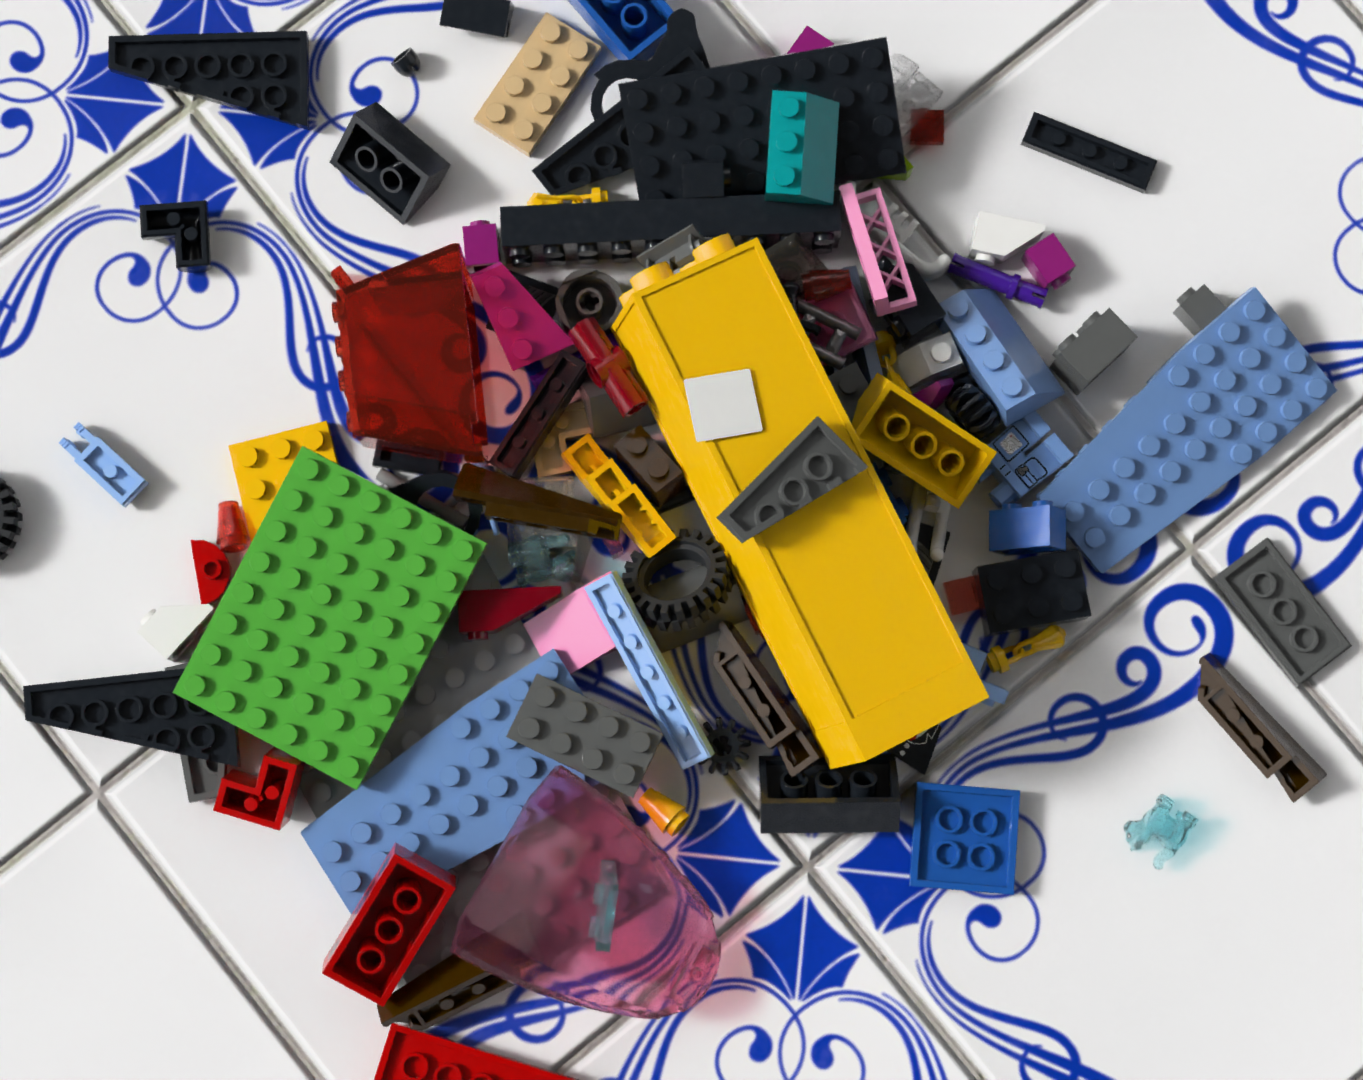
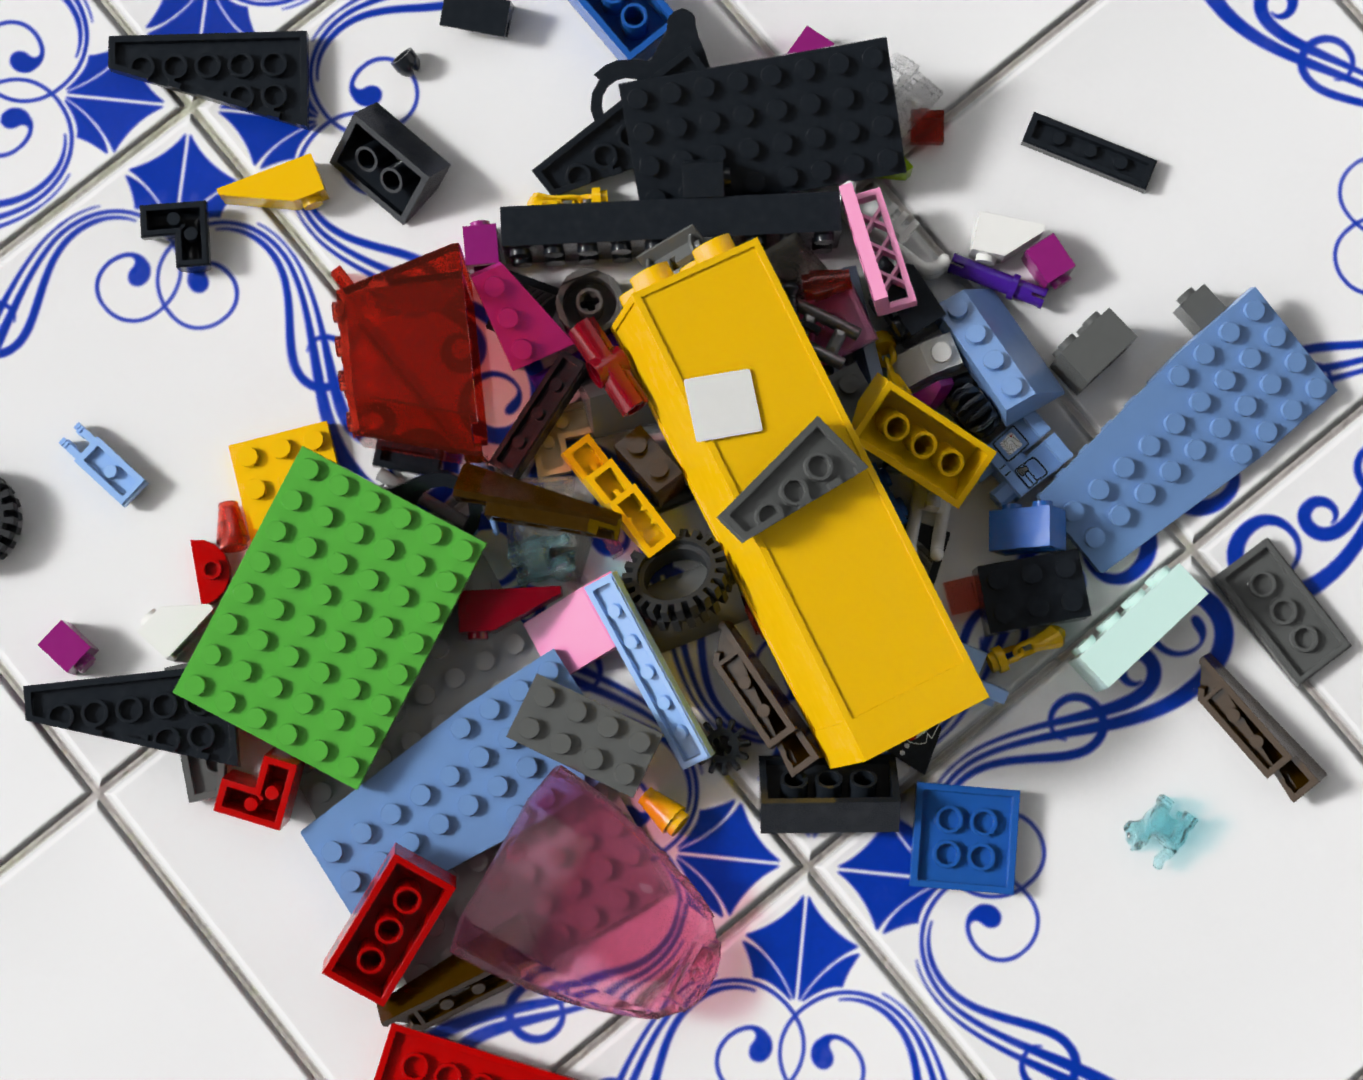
(69, 648): none -> magenta brick
(285, 186): none -> yellow slope
(537, 84): tan plate -> none
(606, 899): clear light blue wing -> none
(801, 148): teal slope -> none
(1140, 625): none -> light aqua brick

